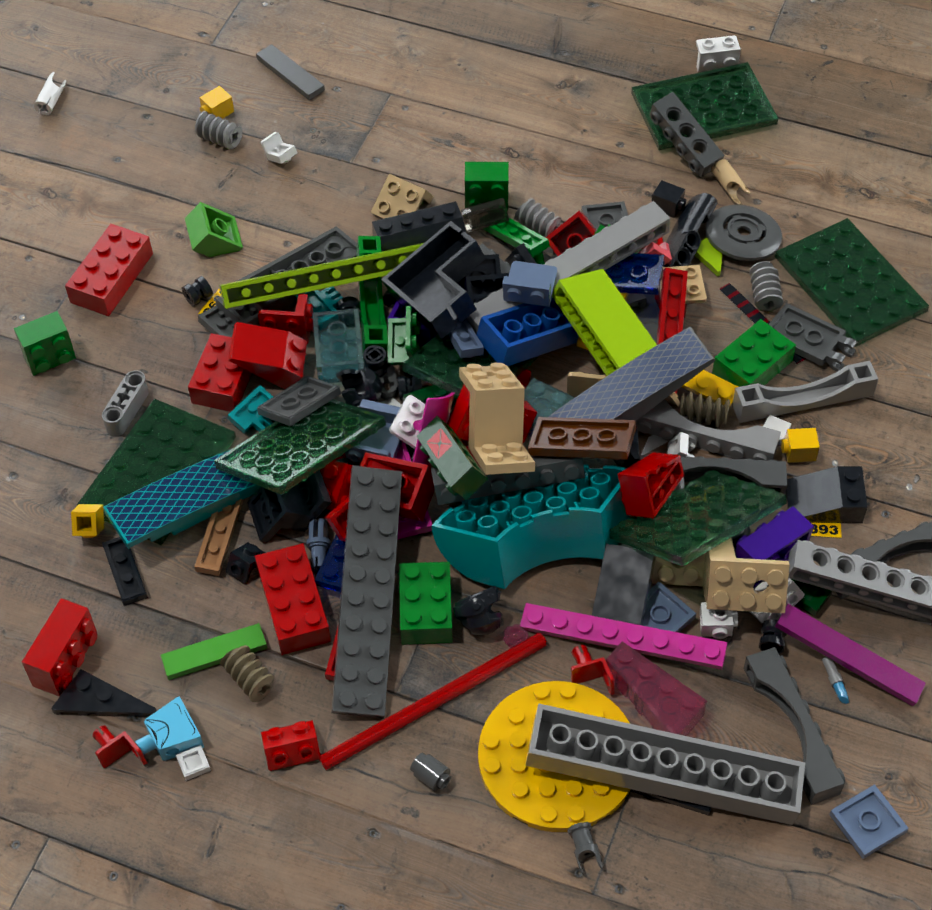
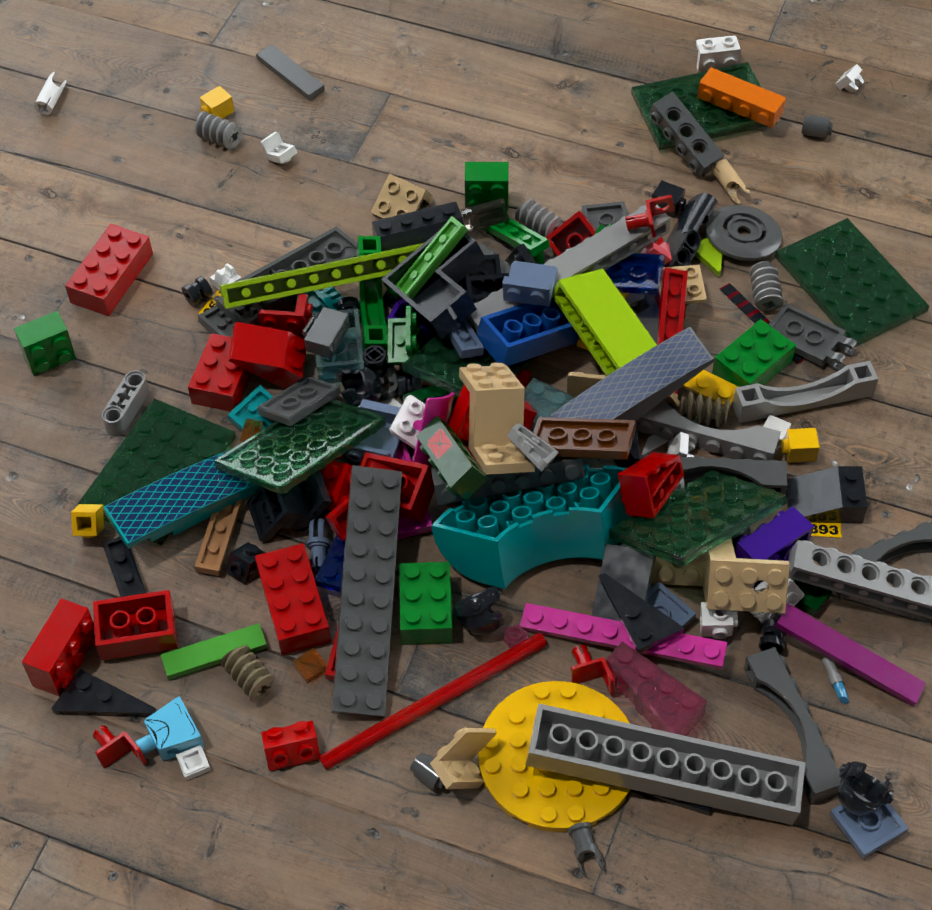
(134, 625): none -> red brick
(212, 231): bright green slope -> none
(224, 276): none -> white tile
(250, 428): none -> clear orange tile
(310, 665): none -> clear orange tile
(325, 332): none -> piece
(431, 257): none -> bright green tile
(454, 760): none -> tan bracket
(532, 446): none -> light grey wing
(642, 621): none -> black wing
(646, 219): none -> red bracket
(741, 97): none -> orange brick
(817, 126): none -> dark grey brick
(850, 79): none -> white tile
(860, 791): none -> black helmet

